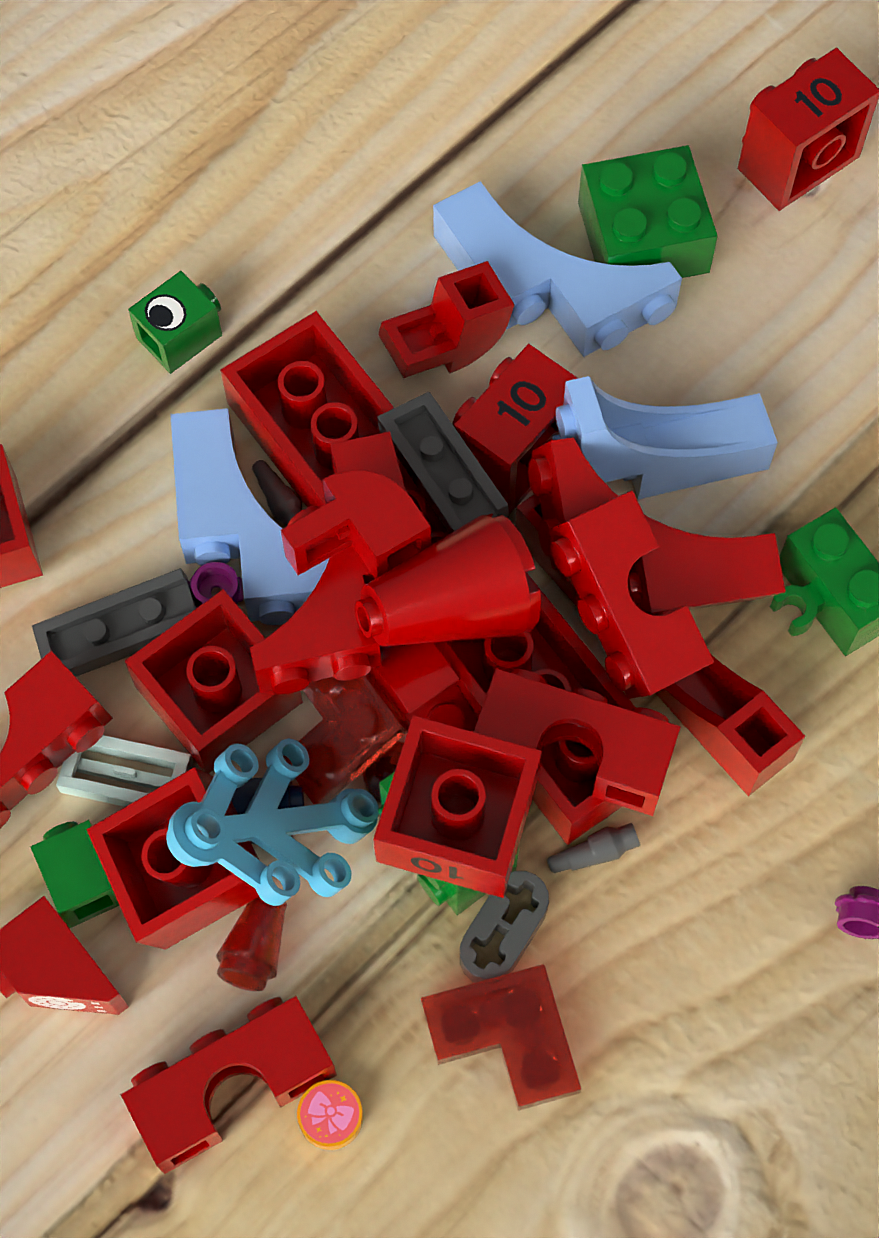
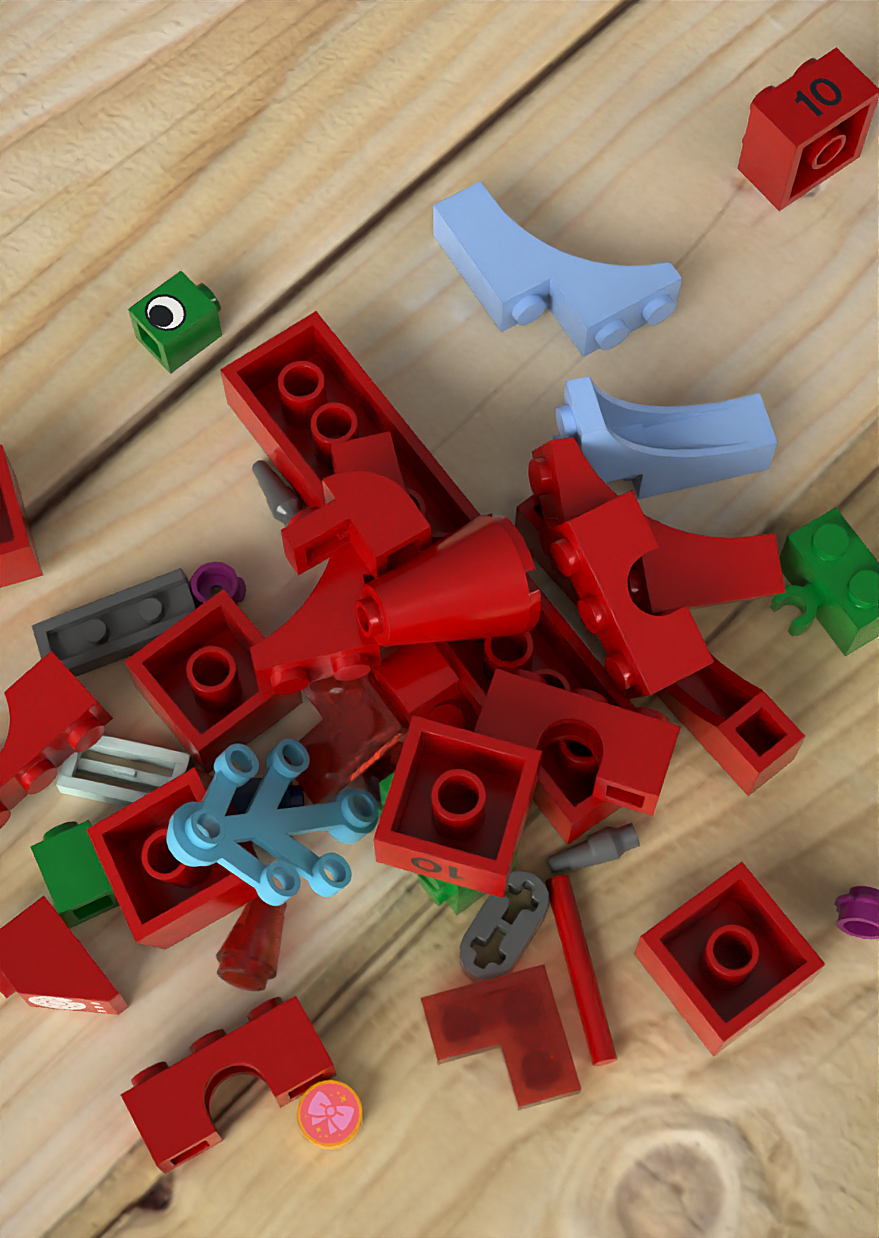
(226, 522): light blue arch -> none
(441, 463): dark grey hinge -> none
(457, 328): red brick -> none
(513, 419): red brick -> none
(581, 970): none -> red bar
(648, 211): green brick -> none
(728, 958): none -> red brick

